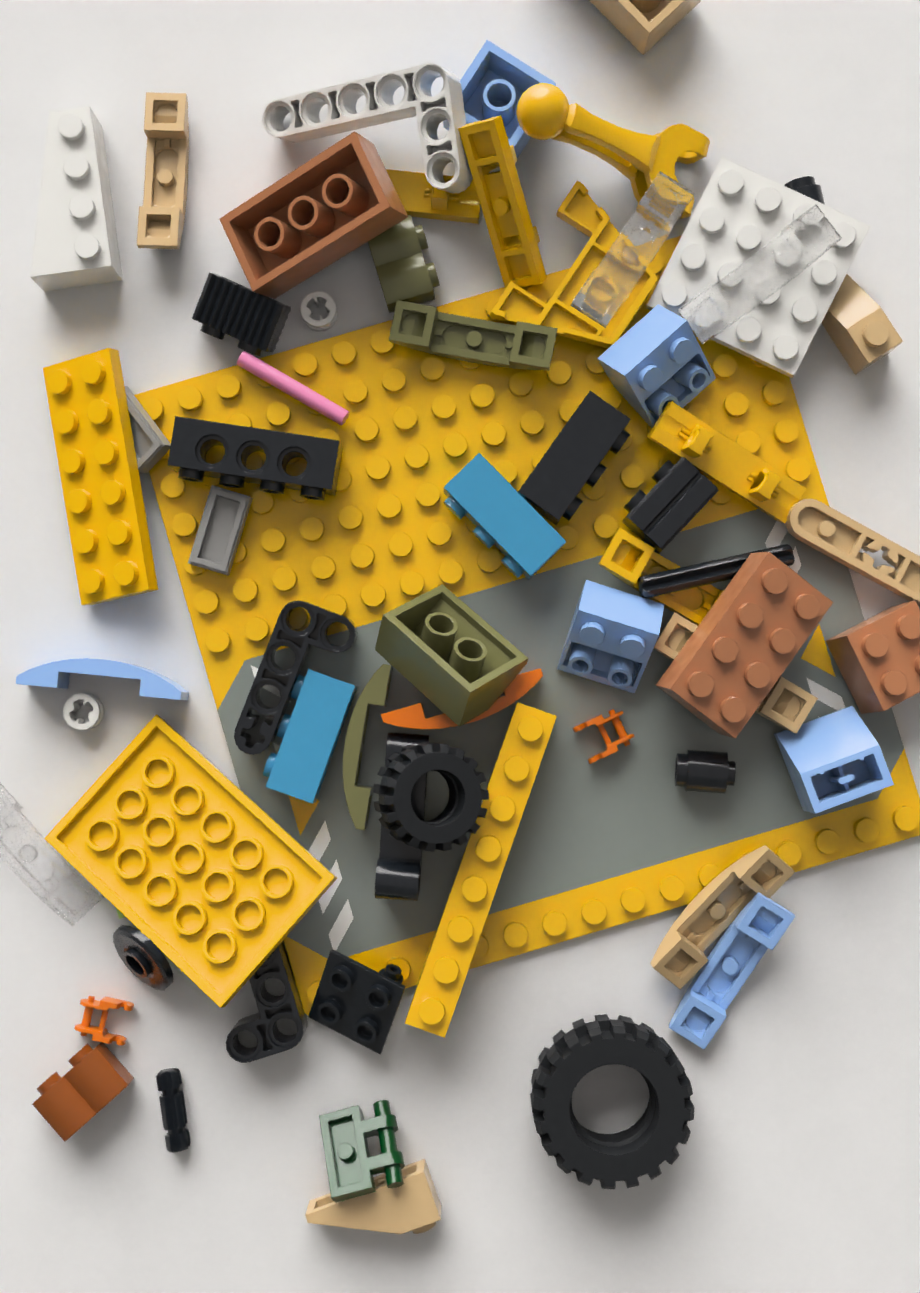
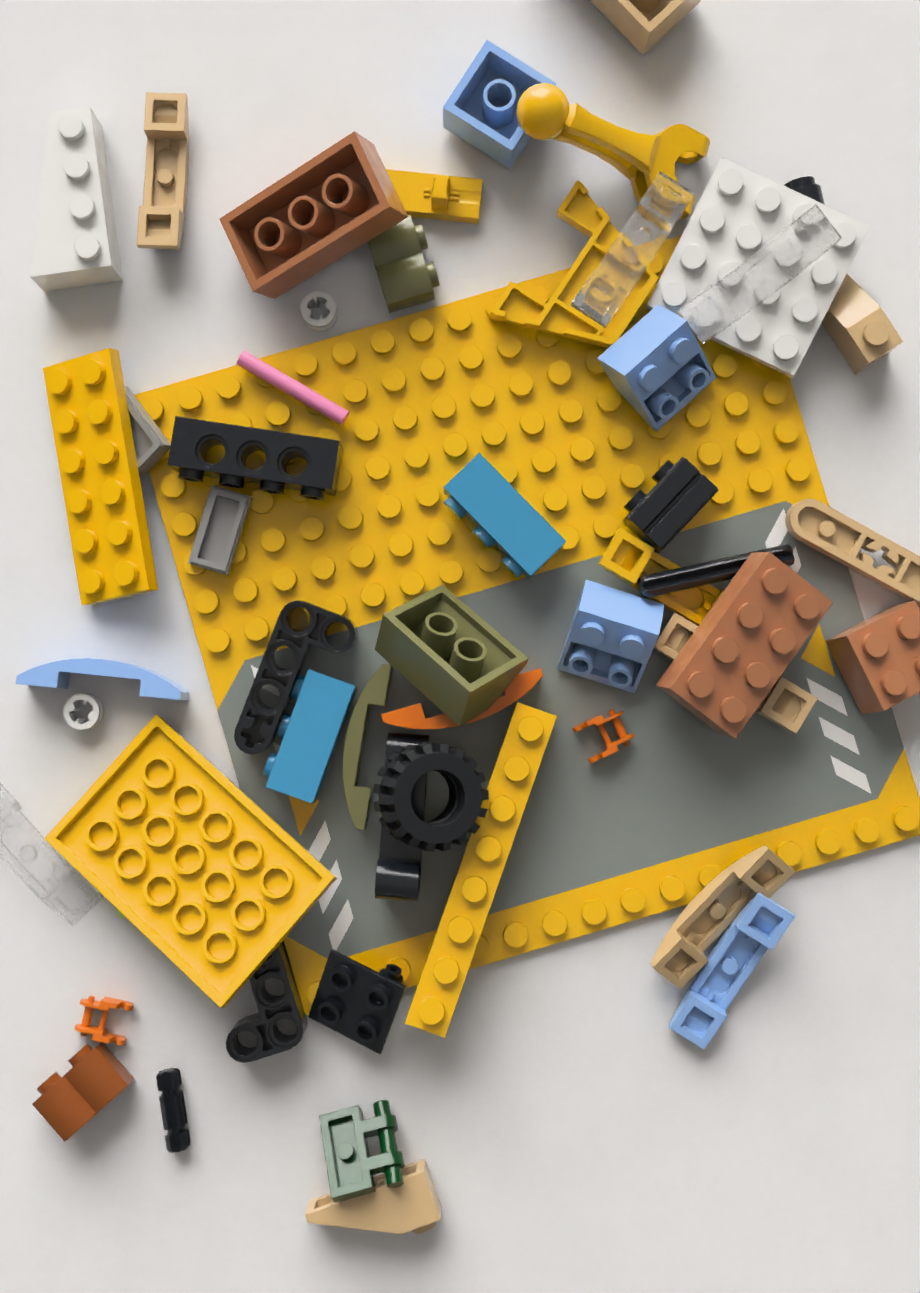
(142, 957): black wheel -> none
(241, 313): black brick -> none
(381, 109): white beam -> none
(472, 339): olive slope -> none
(503, 202): yellow hinge -> none
(575, 459): black brick -> none
(628, 1152): black tyre -> none
(704, 771): black brick -> none
(725, 461): yellow hinge -> none
(833, 760): light blue slope -> none

